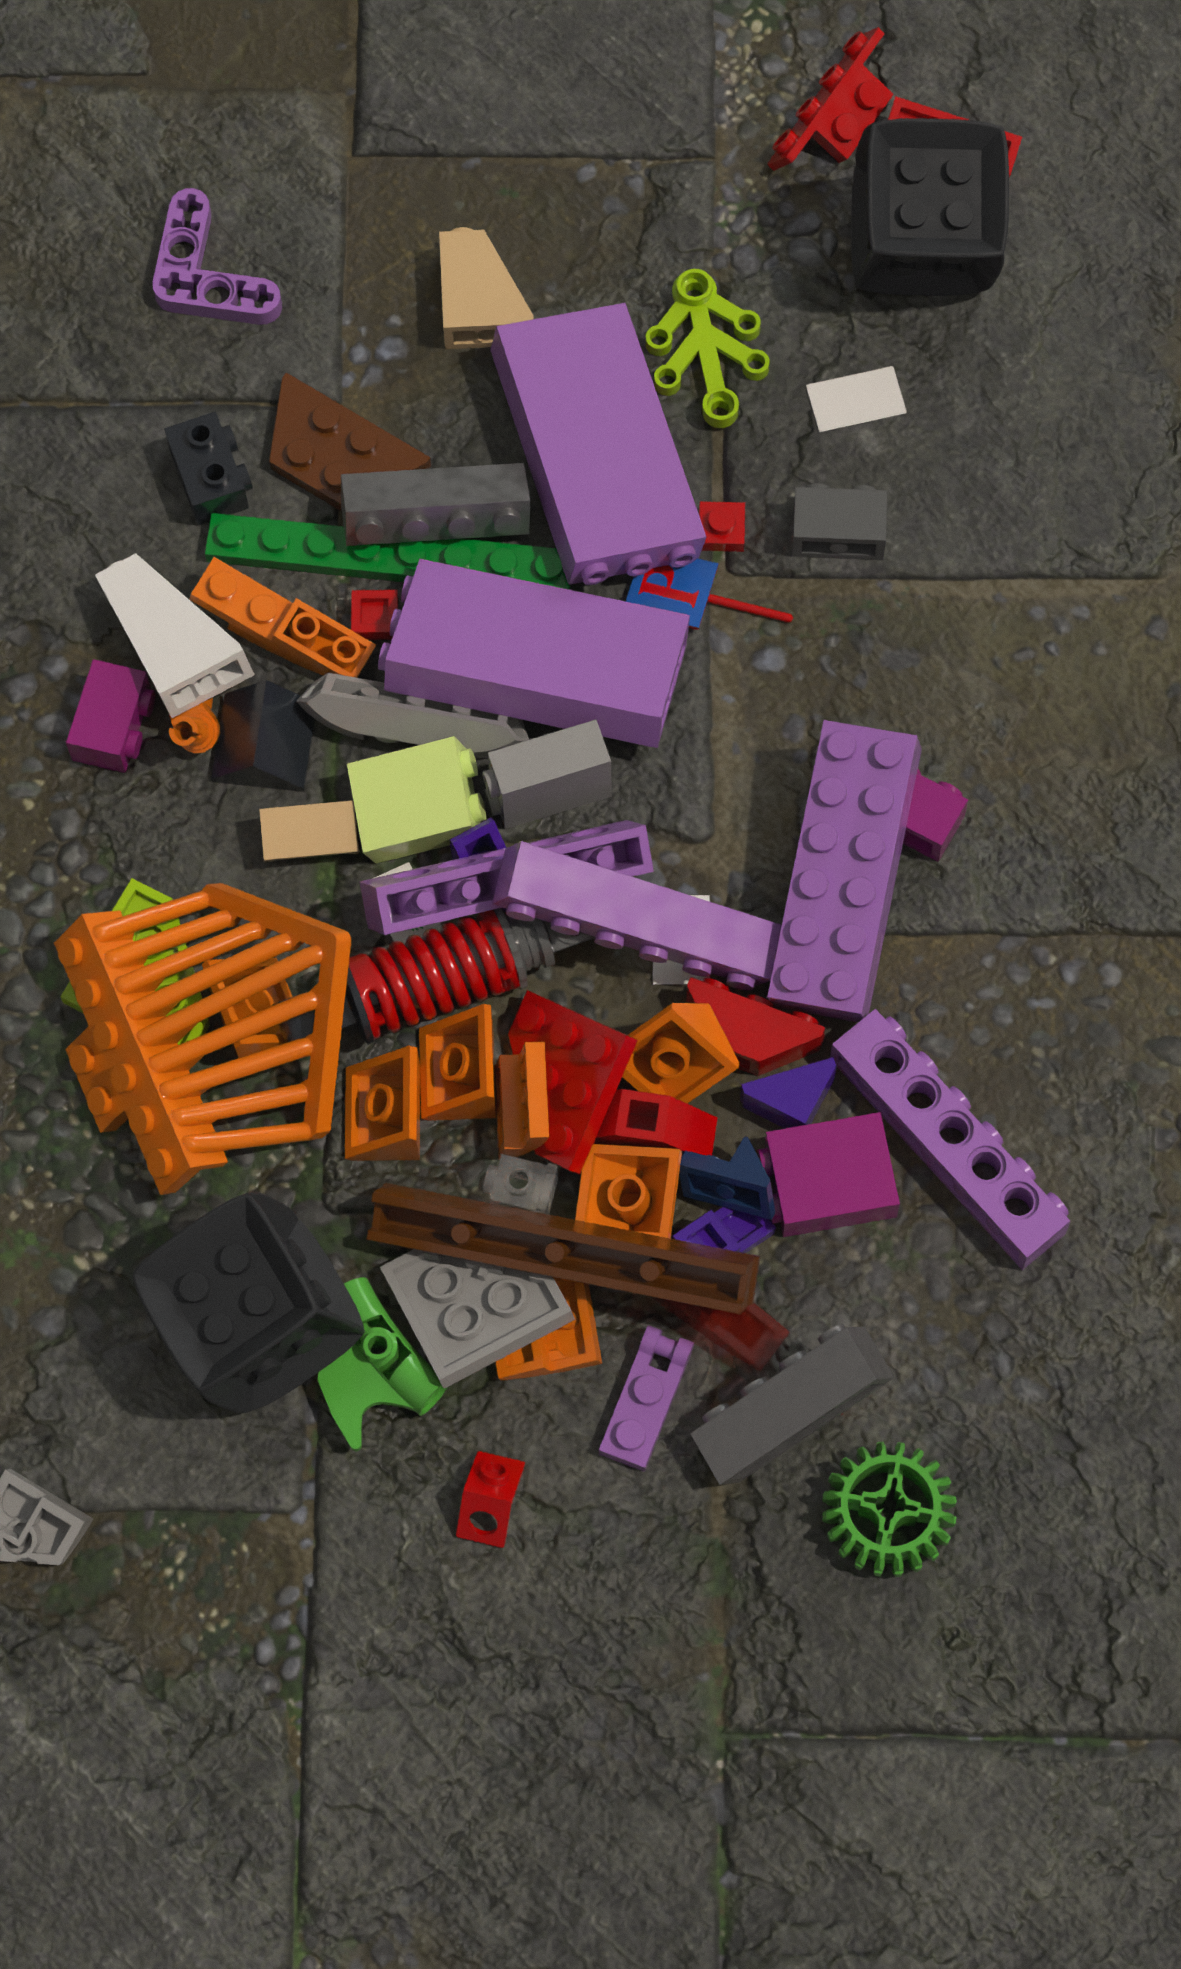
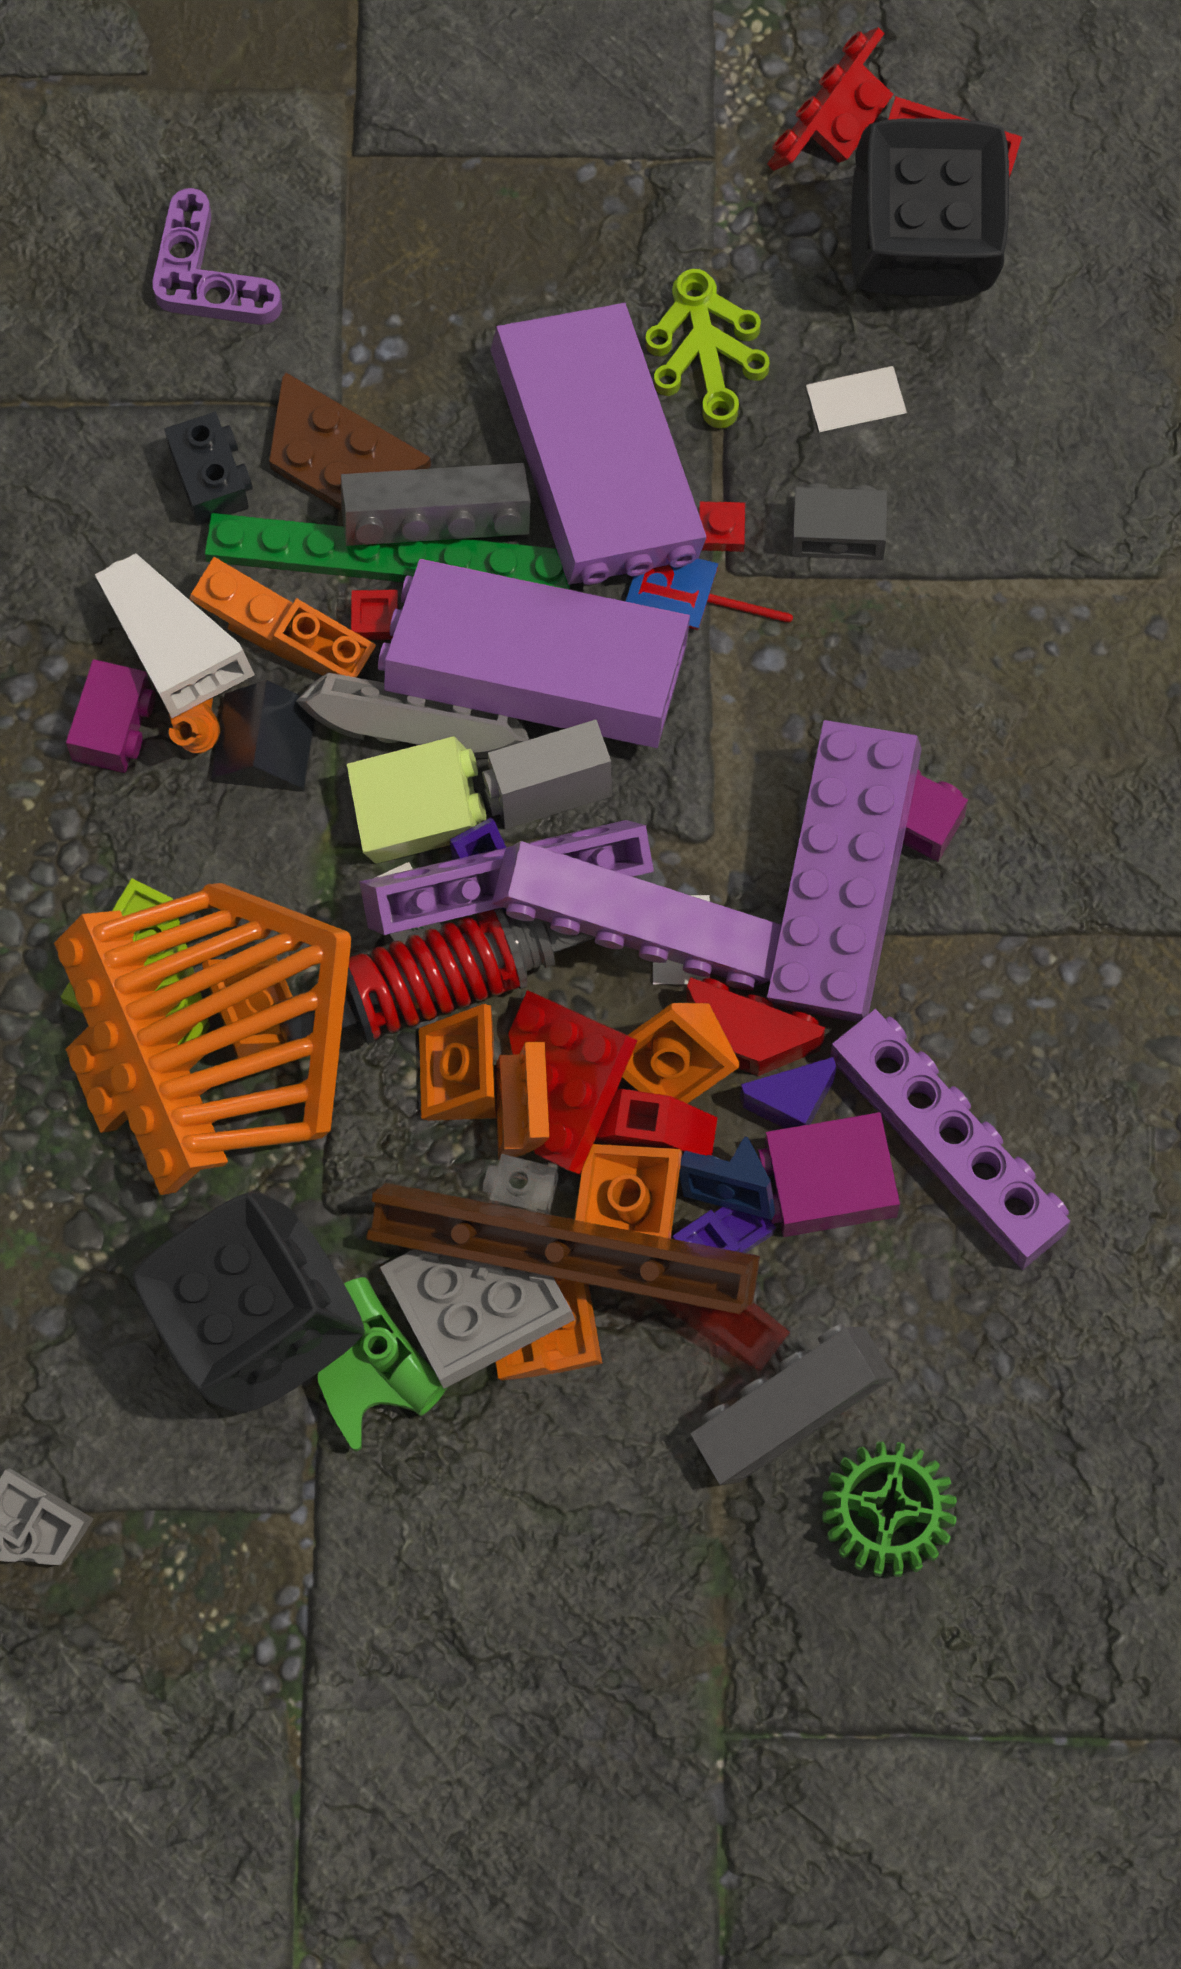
(309, 830): tan hinge -> none
(383, 1107): orange slope -> none
(476, 290): tan slope -> none
(489, 1489): red bracket -> none
(645, 1400): medium lavender plate -> none

